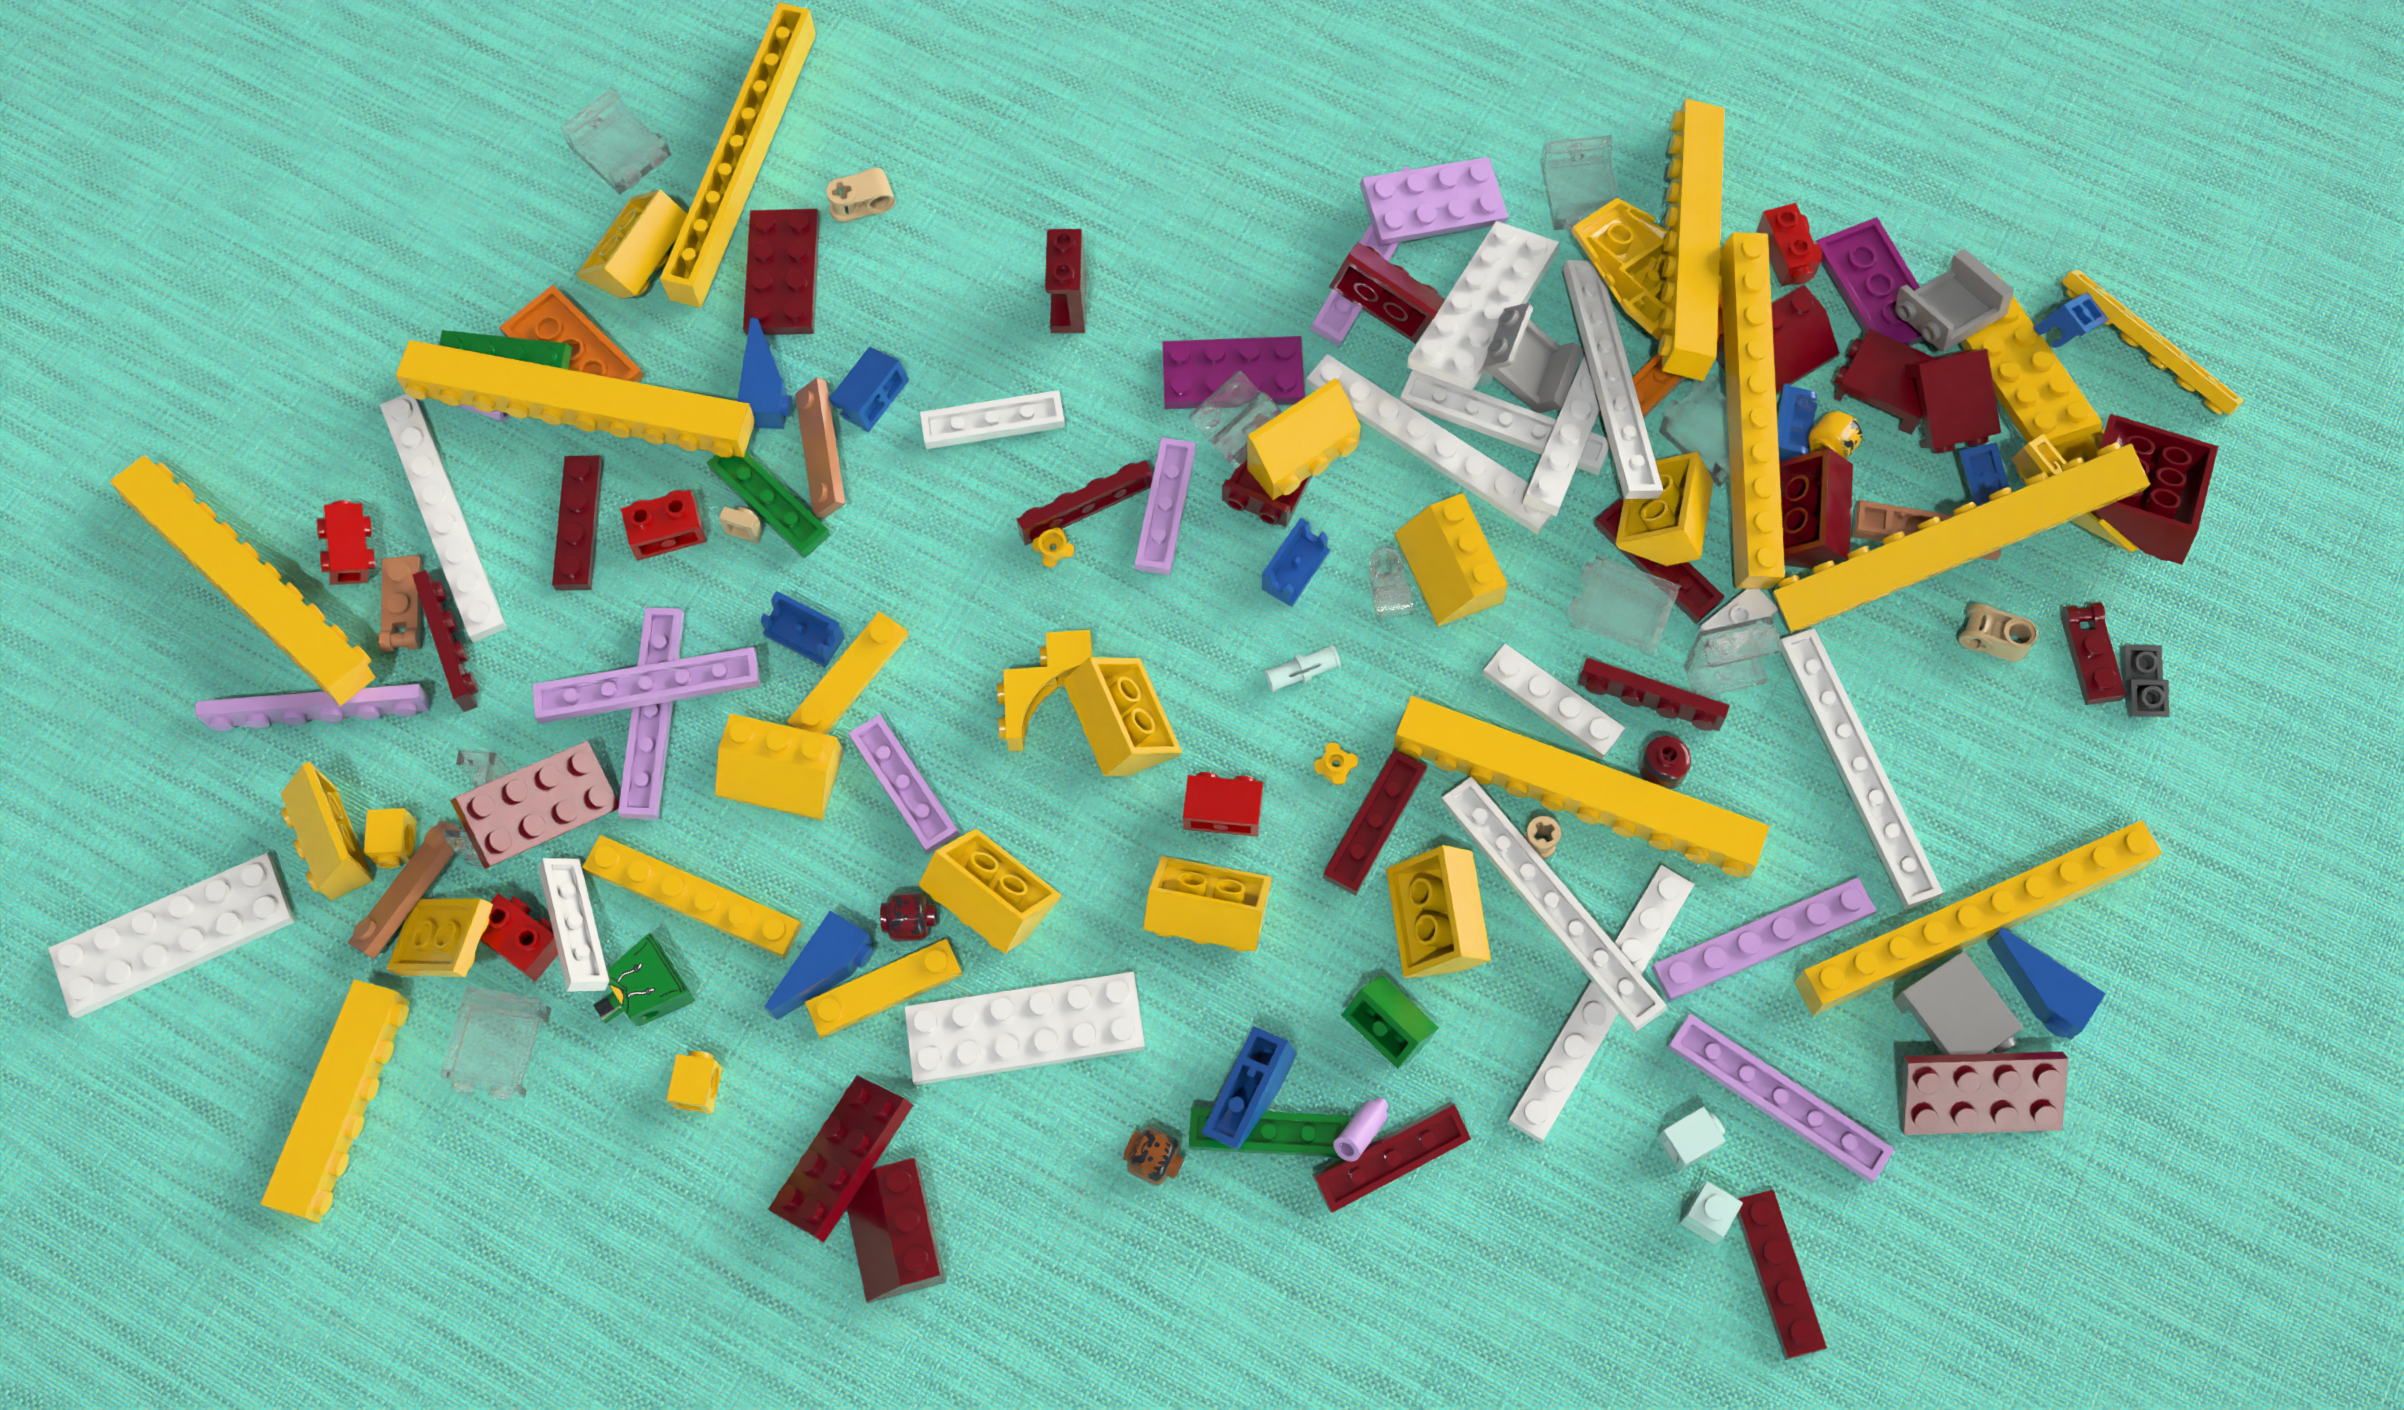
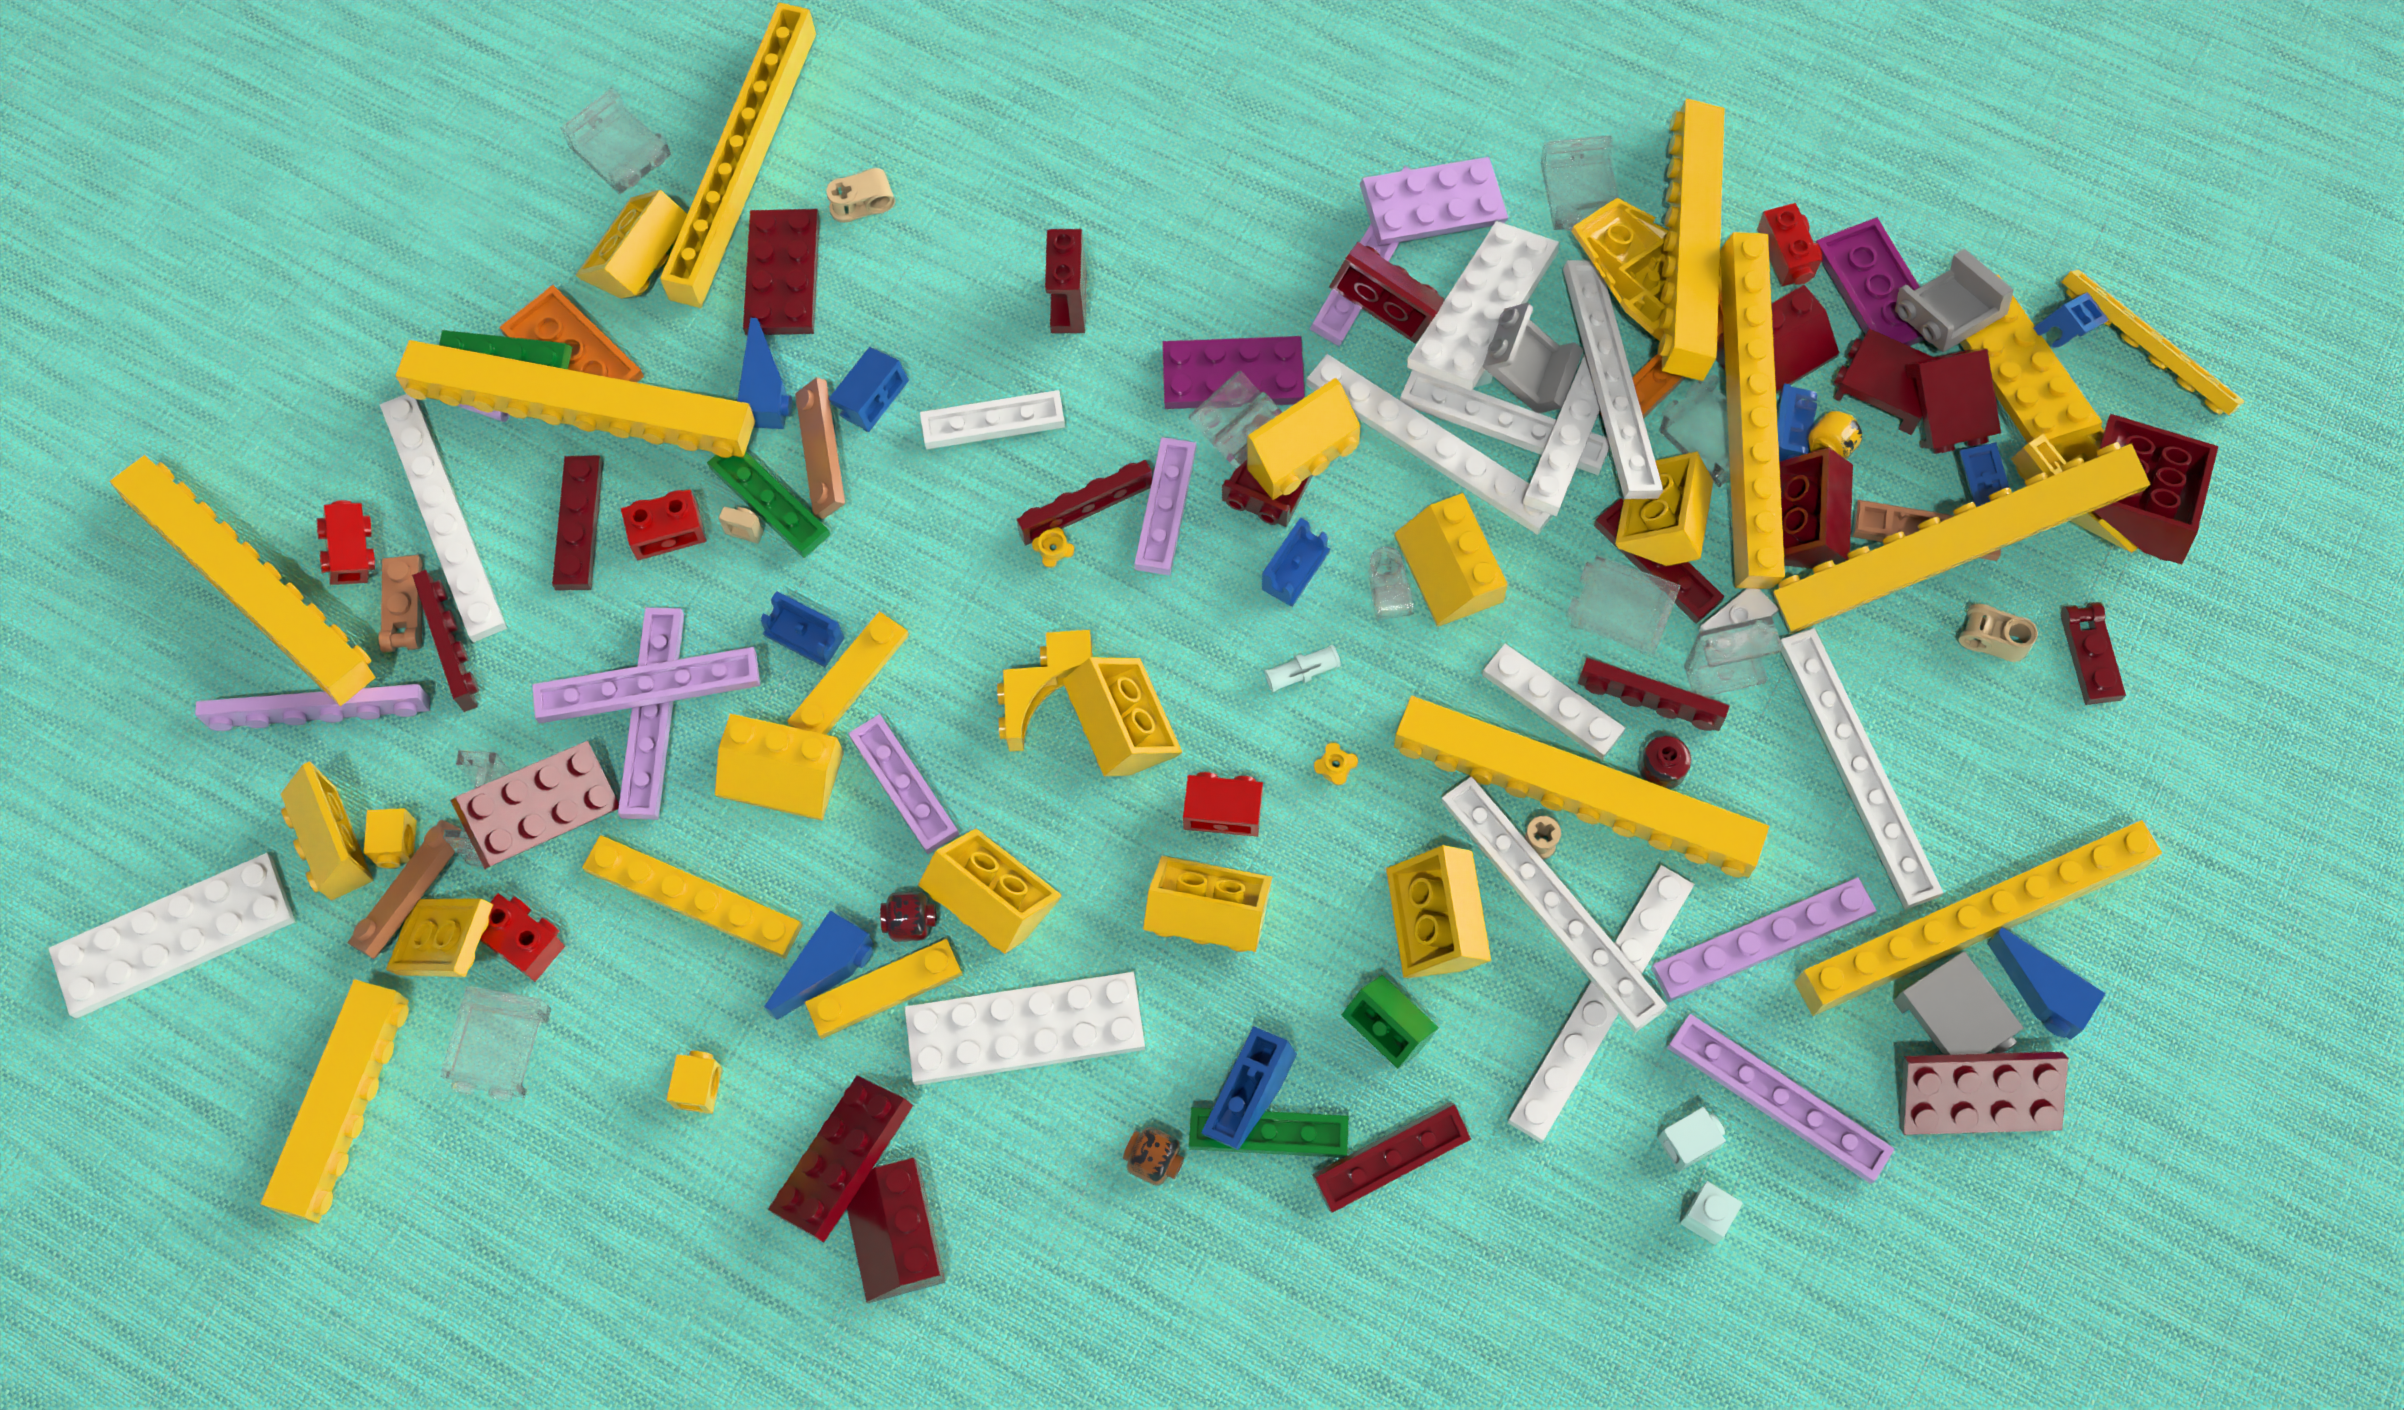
(573, 925): white plate -> none
(643, 985): green torso -> none
(1361, 1129): lavender cylinder -> none
(1374, 822): dark red plate -> none
(1780, 1275): dark red plate -> none
(2143, 681): dark grey slope -> none

